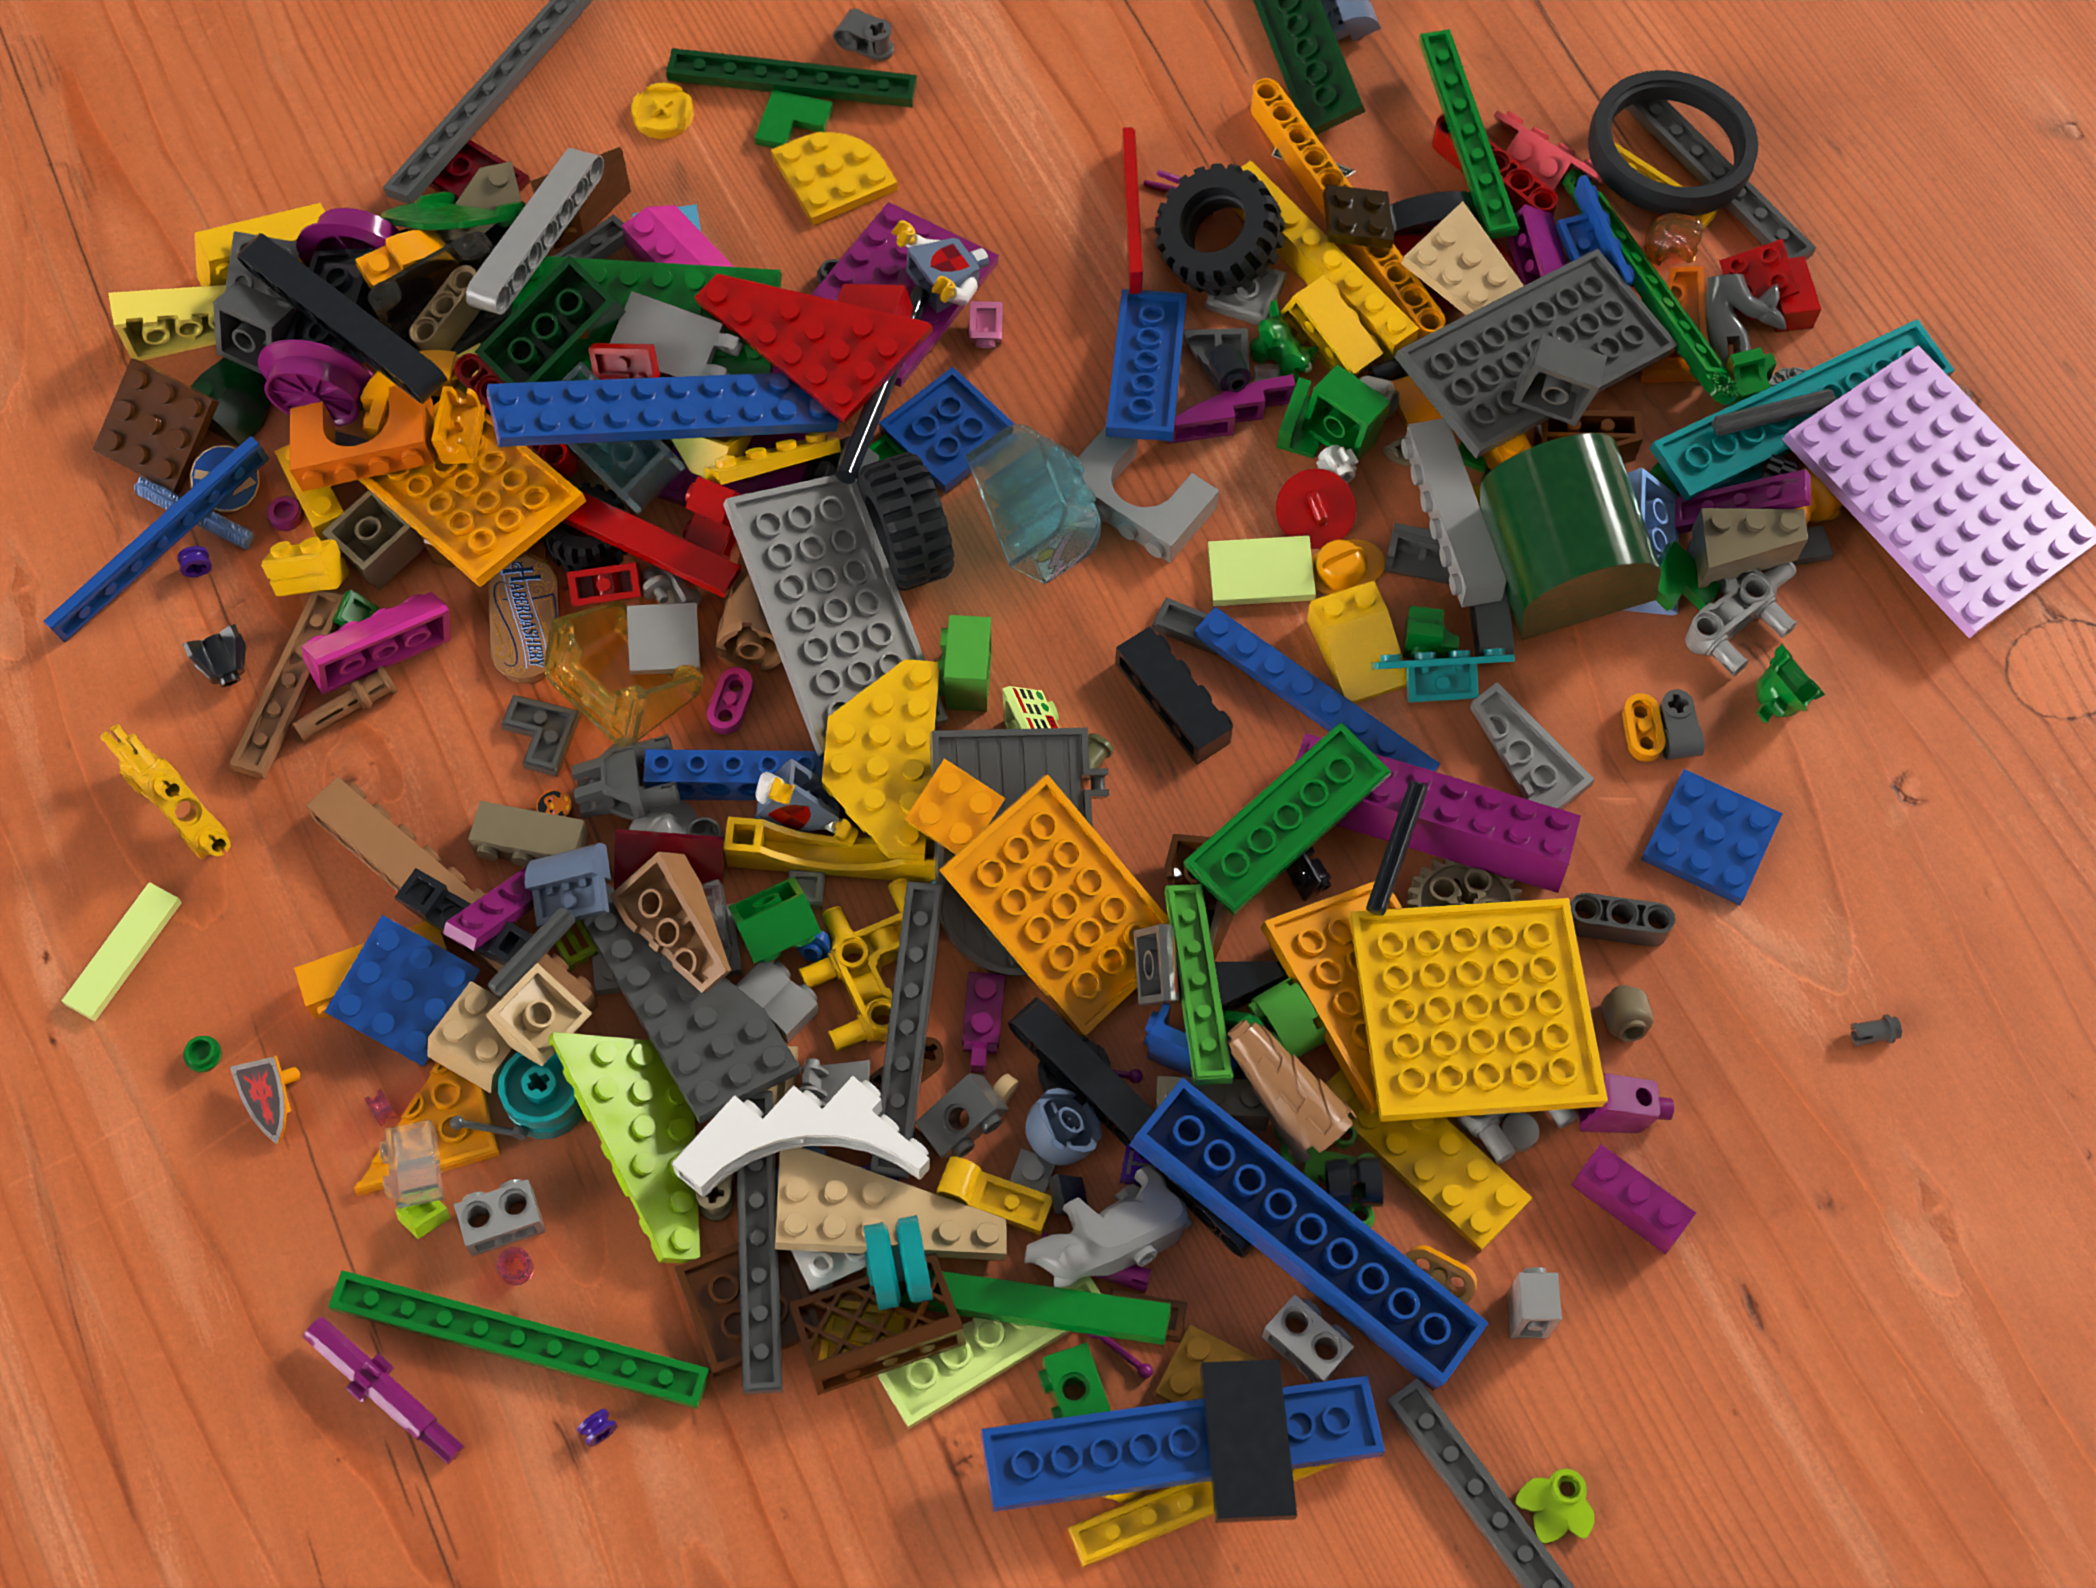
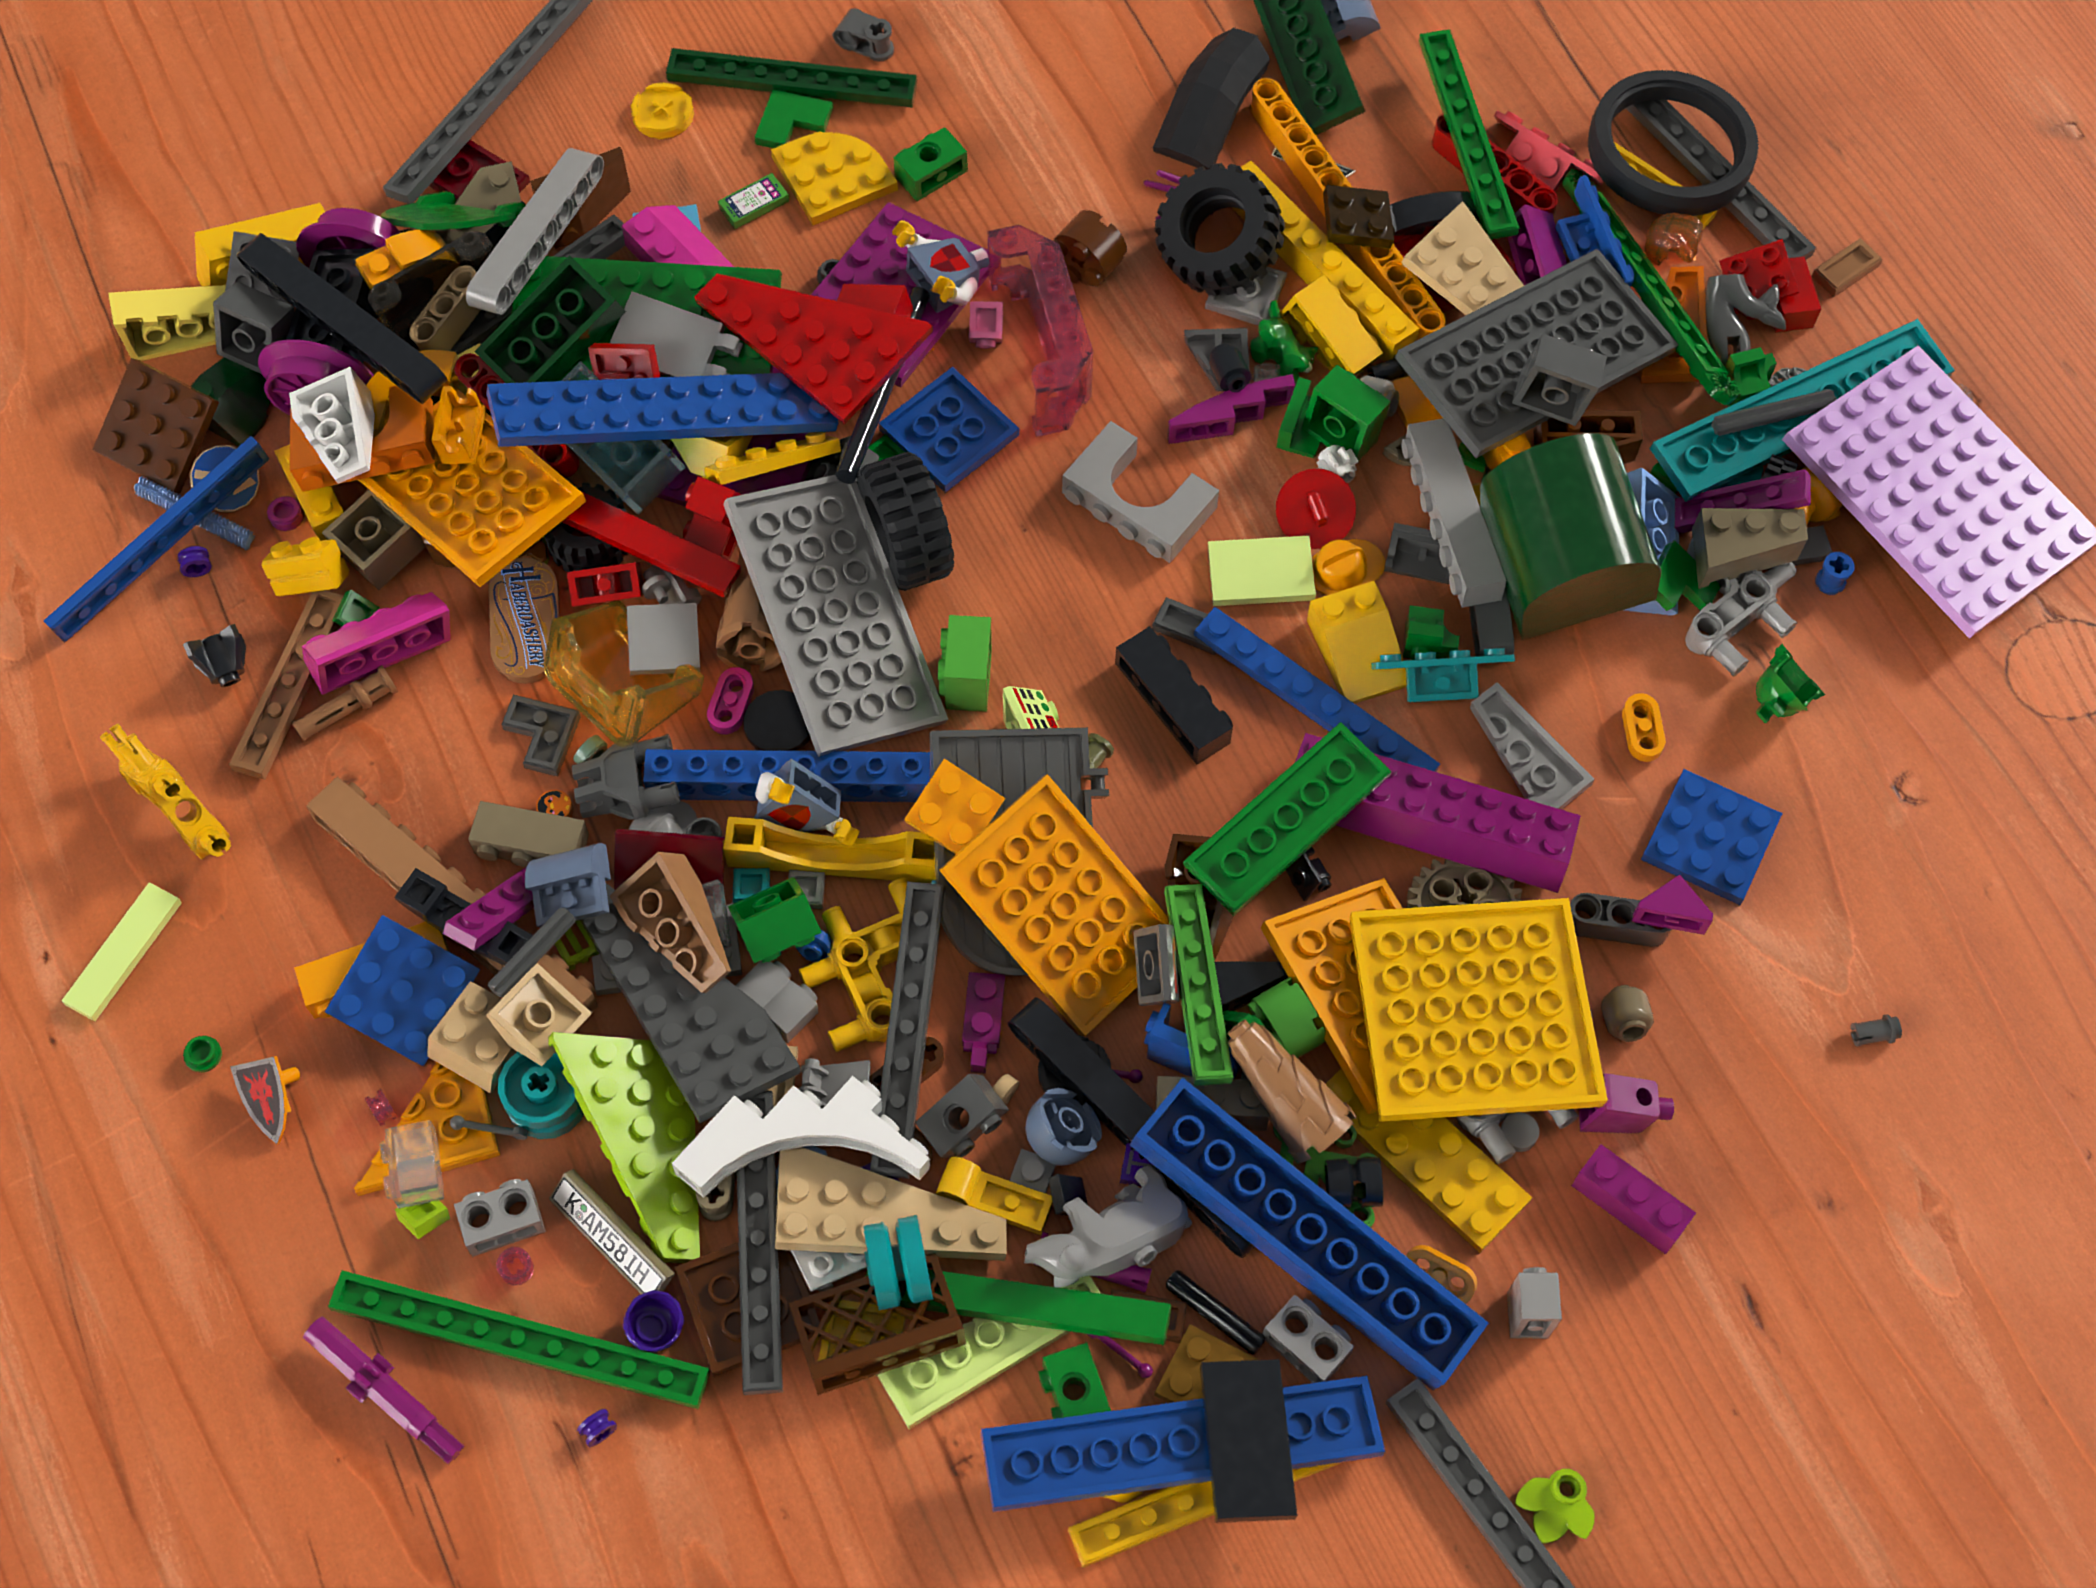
(337, 422): none -> white wedge
(590, 749): none -> sand green tile
(610, 1234): none -> tile
(653, 1321): none -> dark purple hair
(749, 882): none -> teal tile
(753, 201): none -> tile
(775, 722): none -> black tile
(881, 755): yellow plate -> none
(930, 163): none -> green brick
(1036, 501): clear light blue brick -> none
(1057, 321): none -> clear pink windscreen
(1090, 248): none -> reddish brown brick
(1132, 211): red tile -> none
(1146, 365): blue plate -> none
(1211, 98): none -> black piece
(1215, 1312): none -> black axle
(1396, 848): black axle -> none
(1674, 908): none -> magenta slope
(1680, 726): dark grey piece -> none
(1835, 572): none -> blue bush
(1846, 267): none -> medium nougat tile

